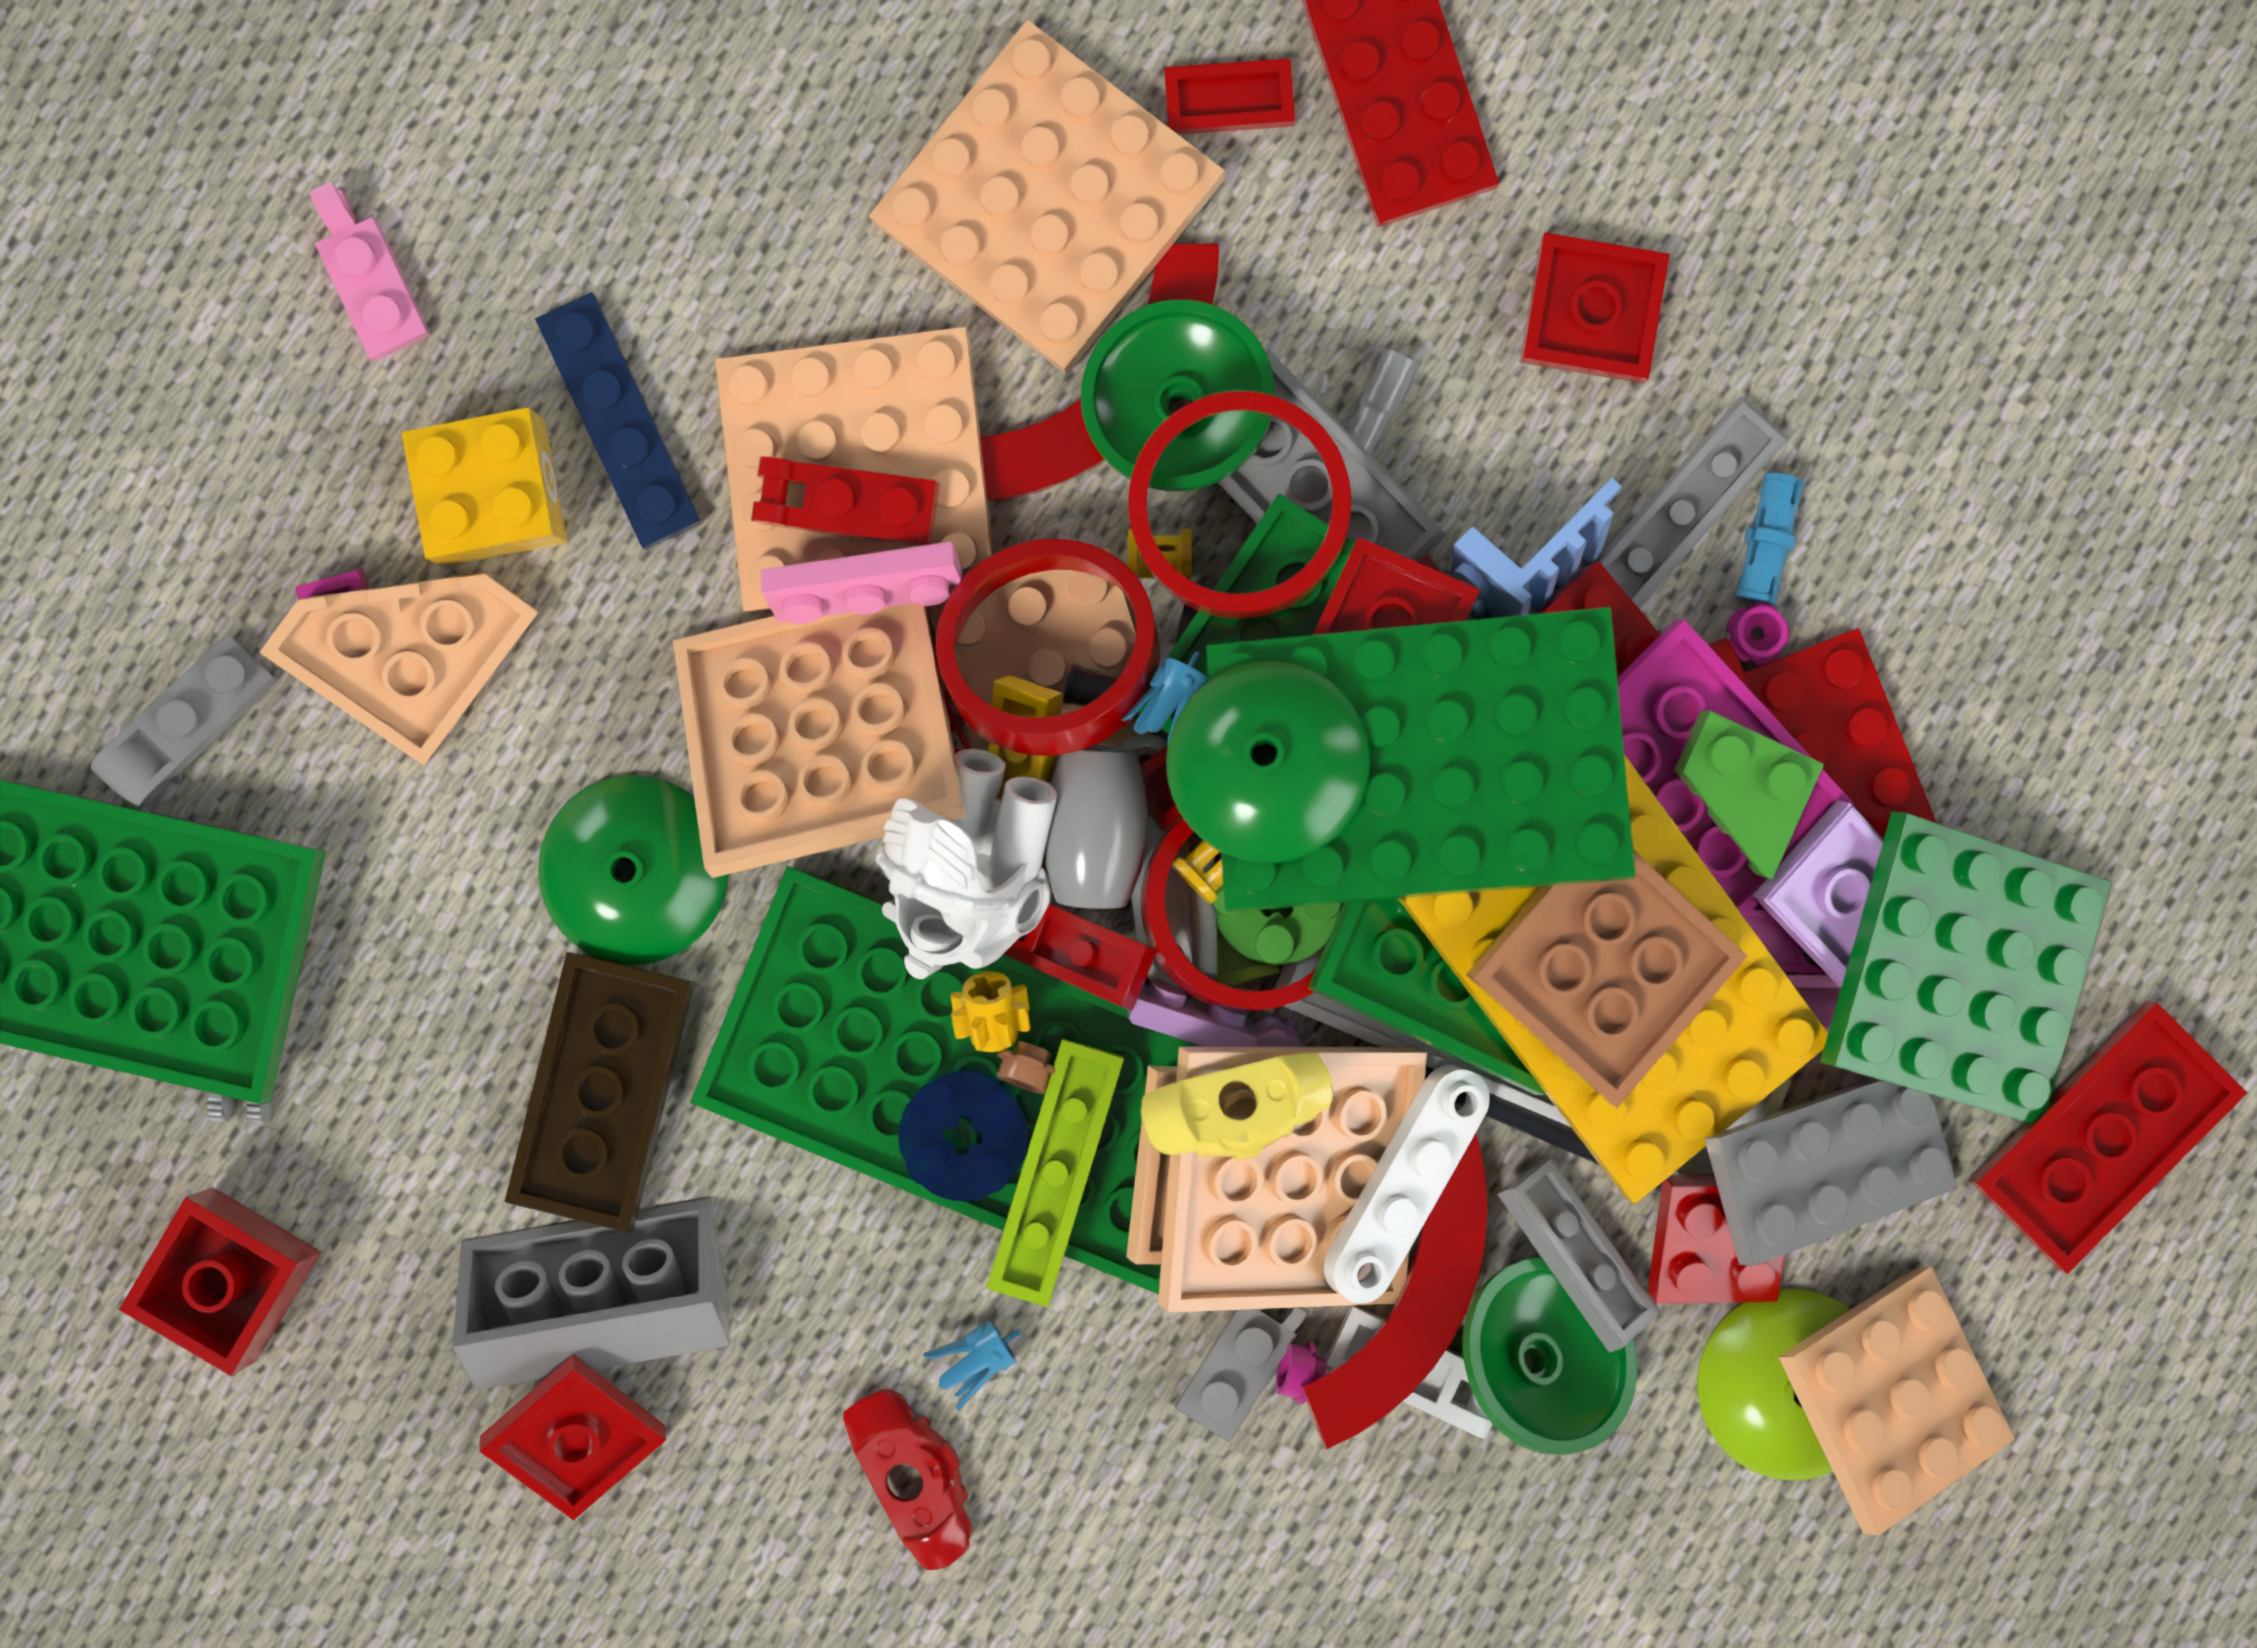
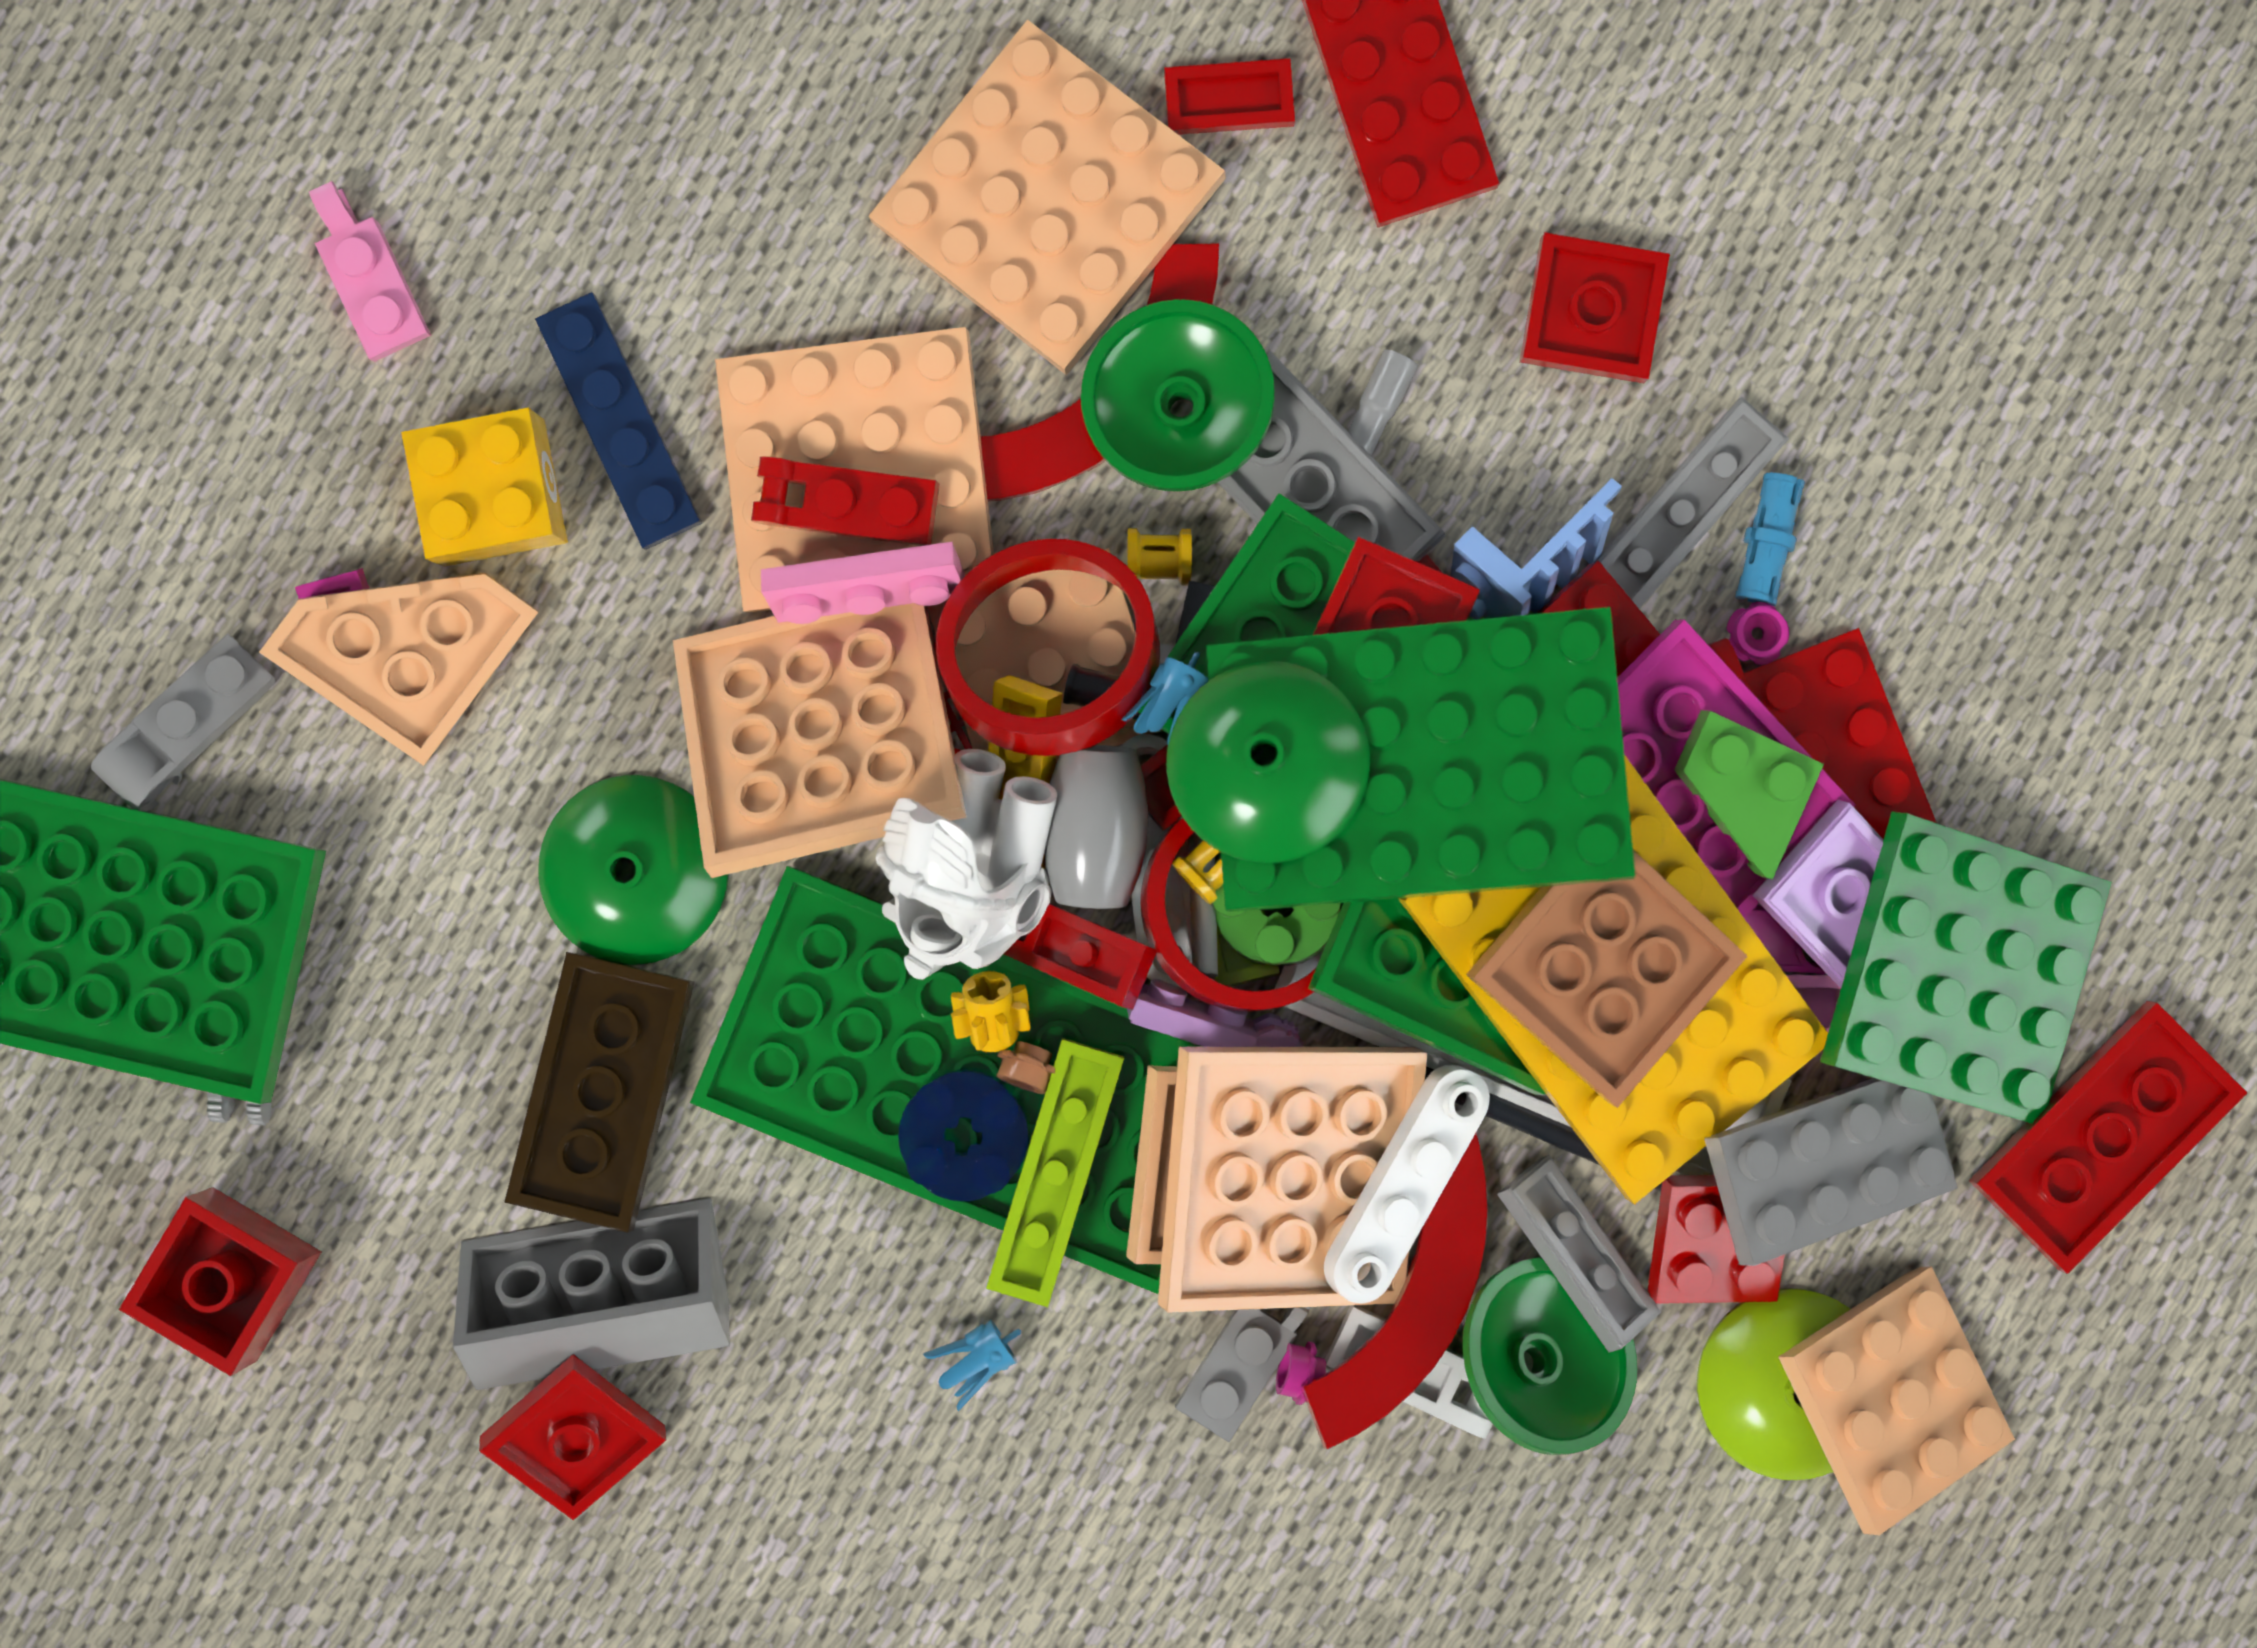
(889, 1434): red piece -> none
(1189, 1117): light yellow piece -> none
(1257, 603): red piece -> none

